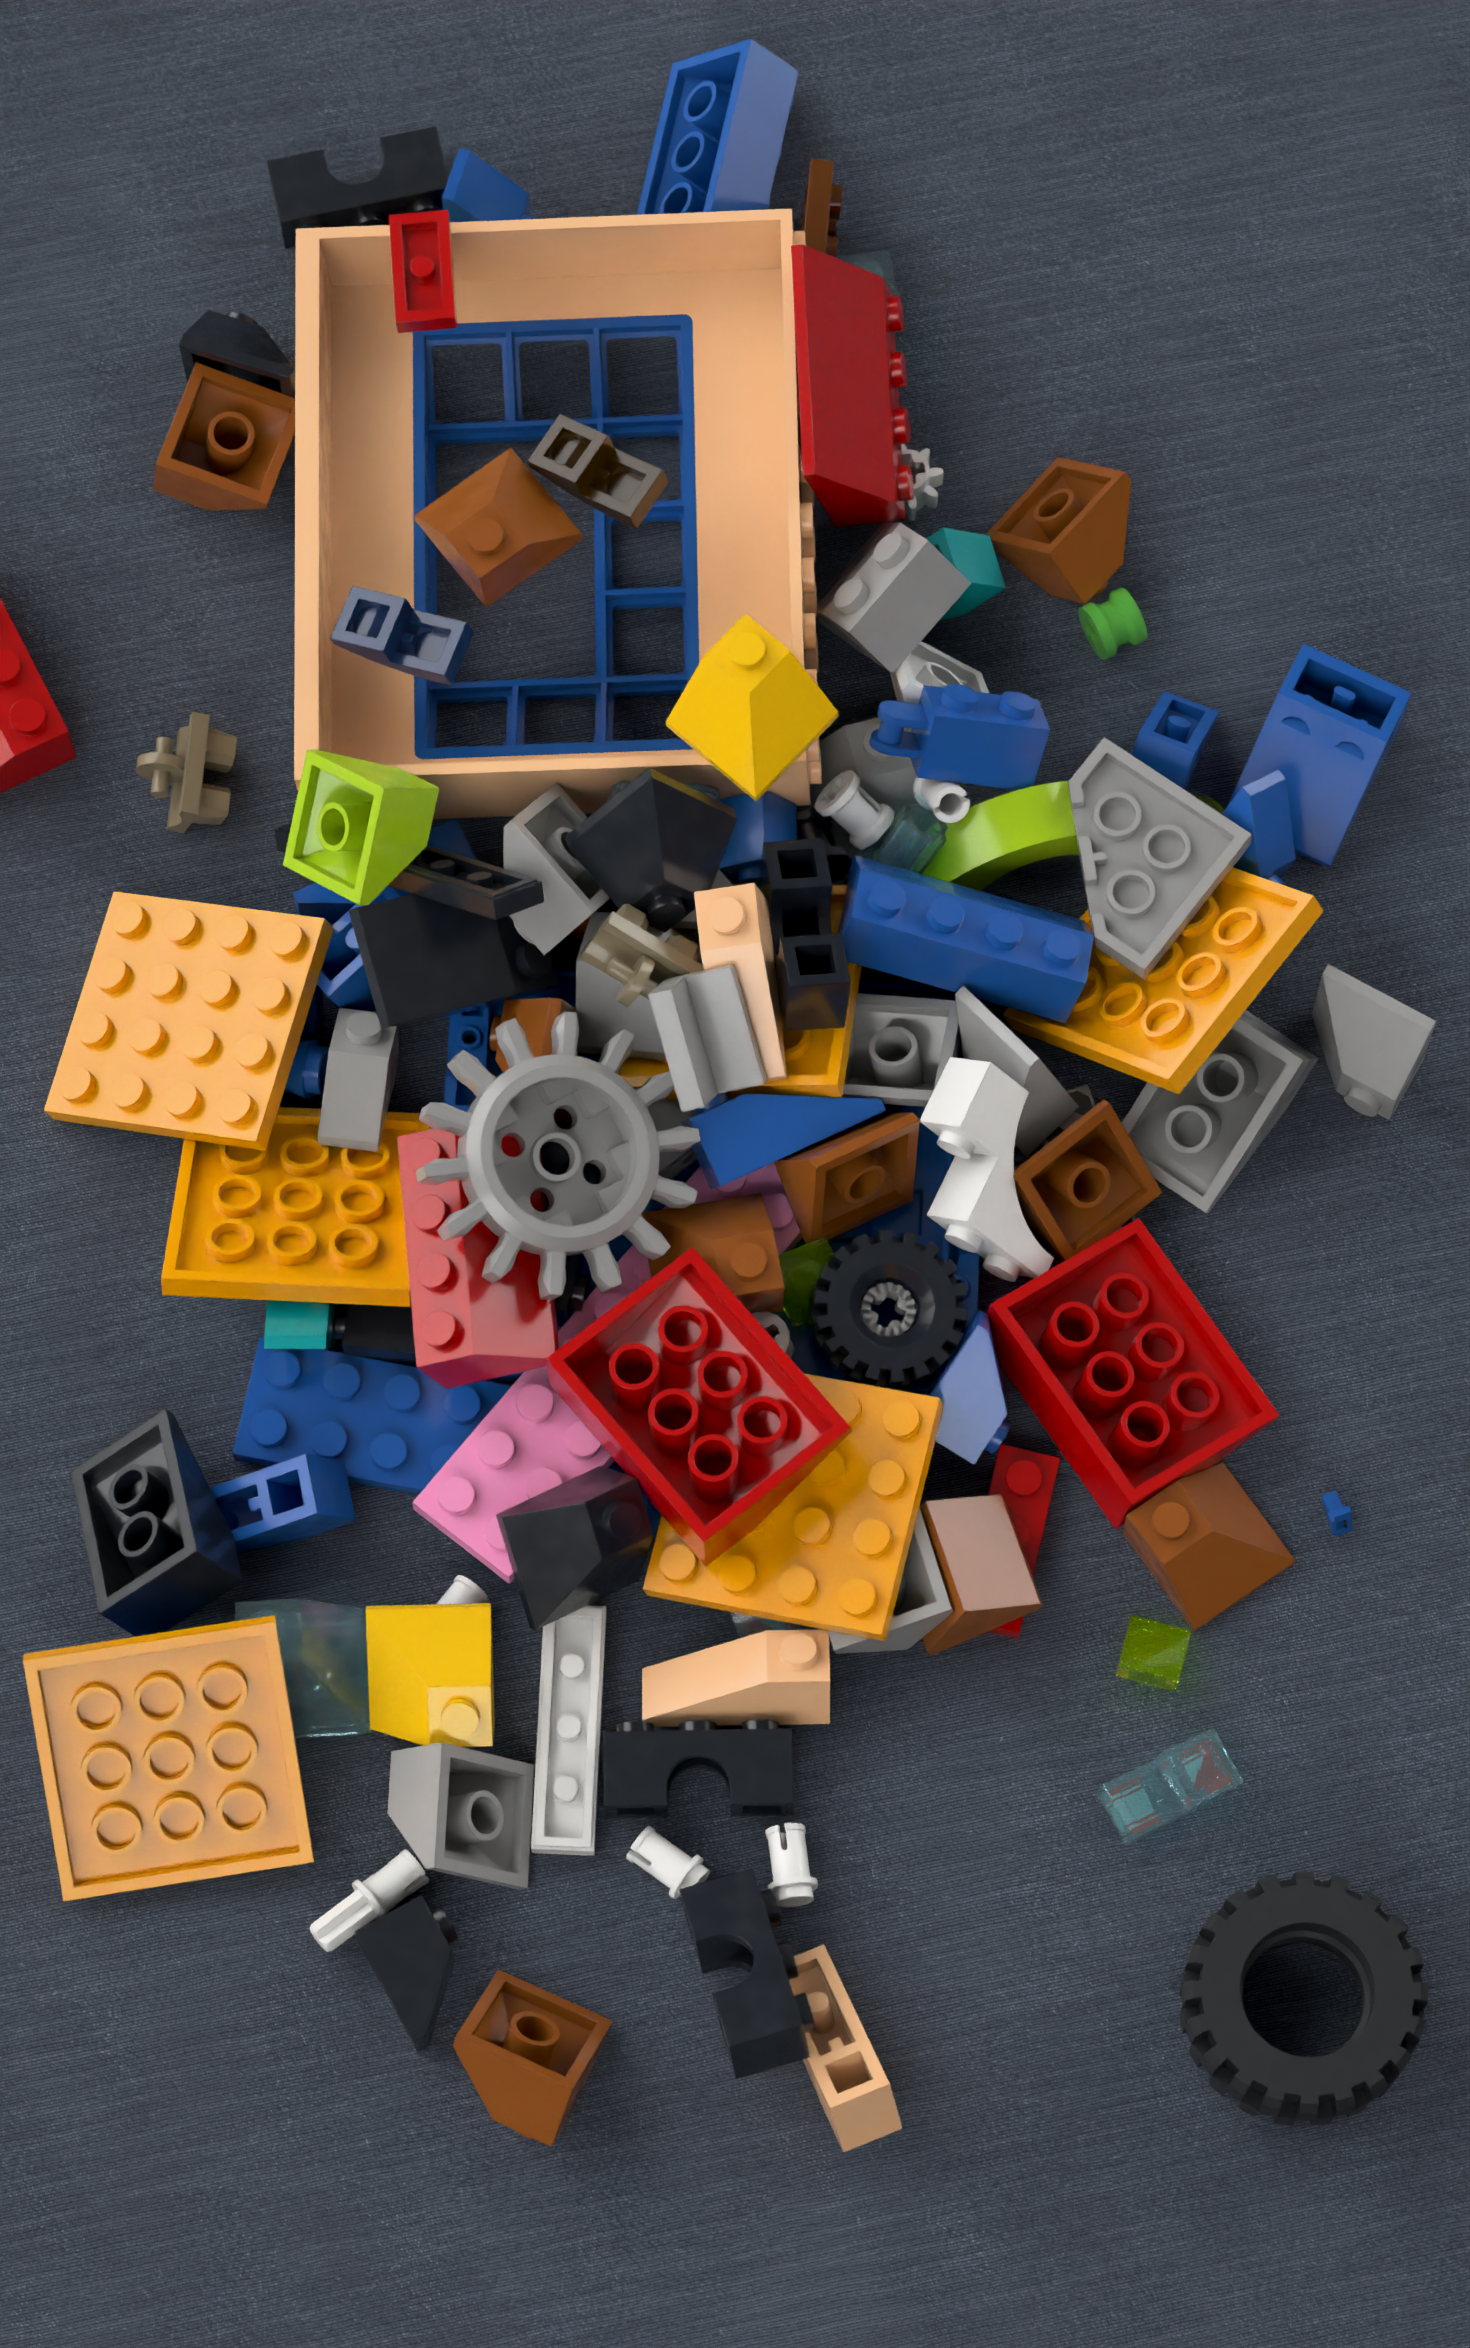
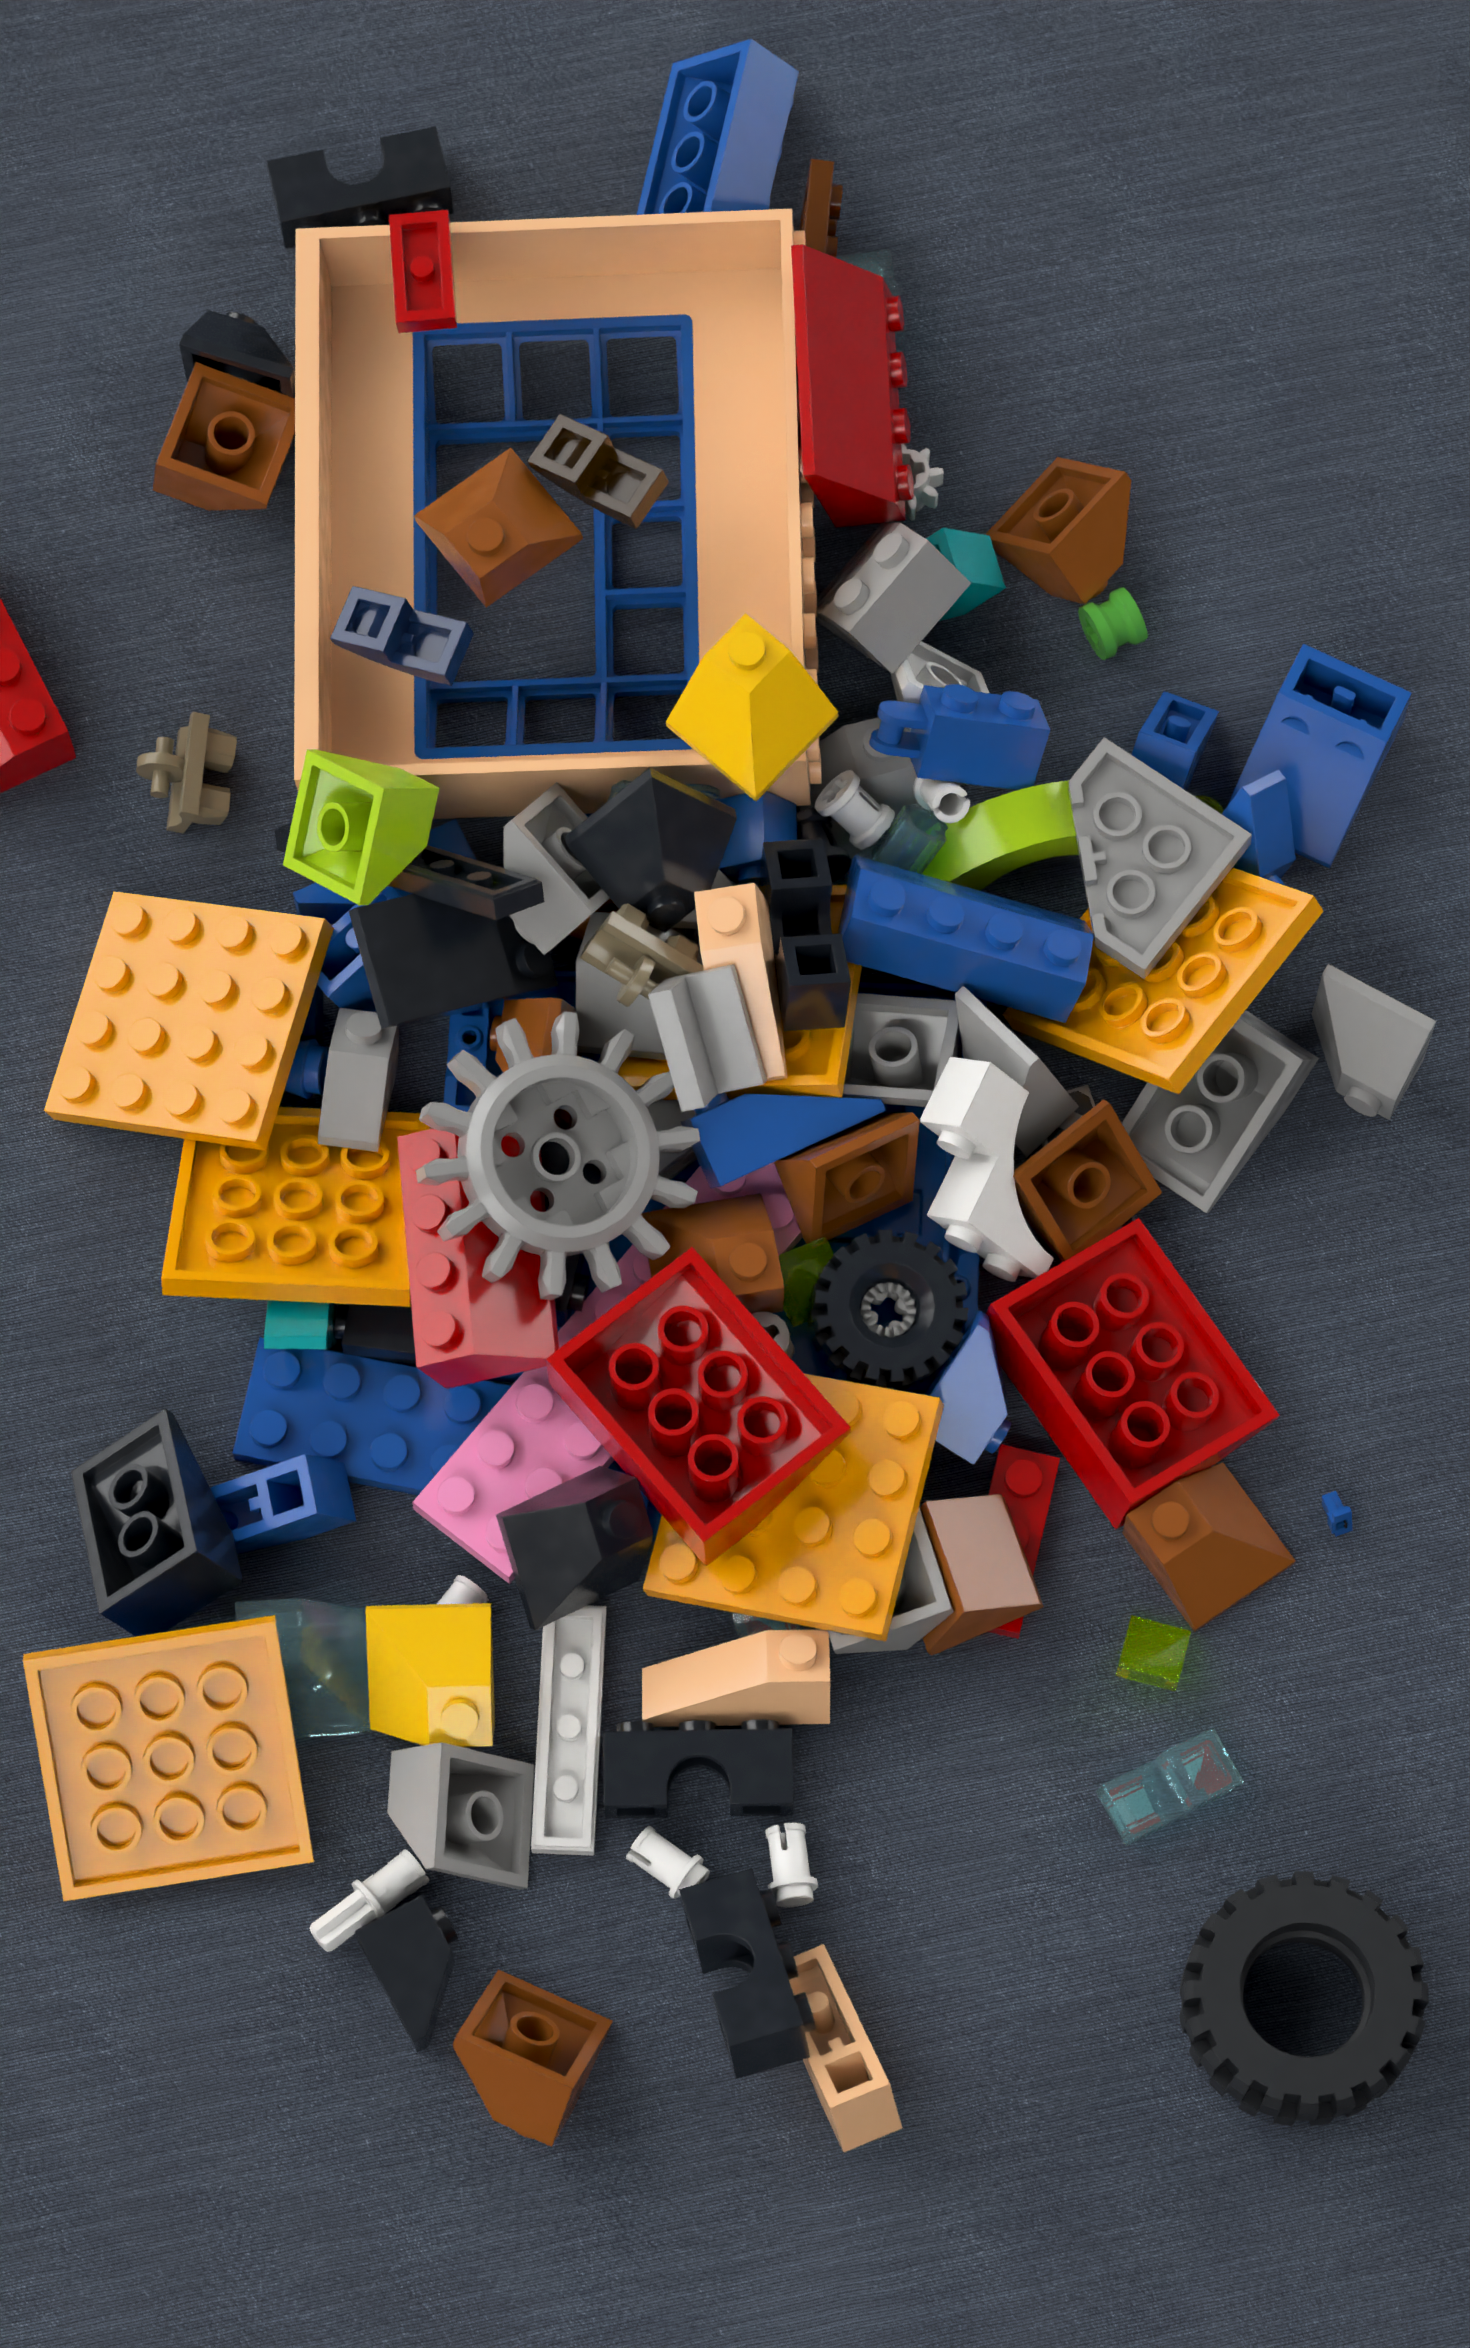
(482, 193): blue slope -> none

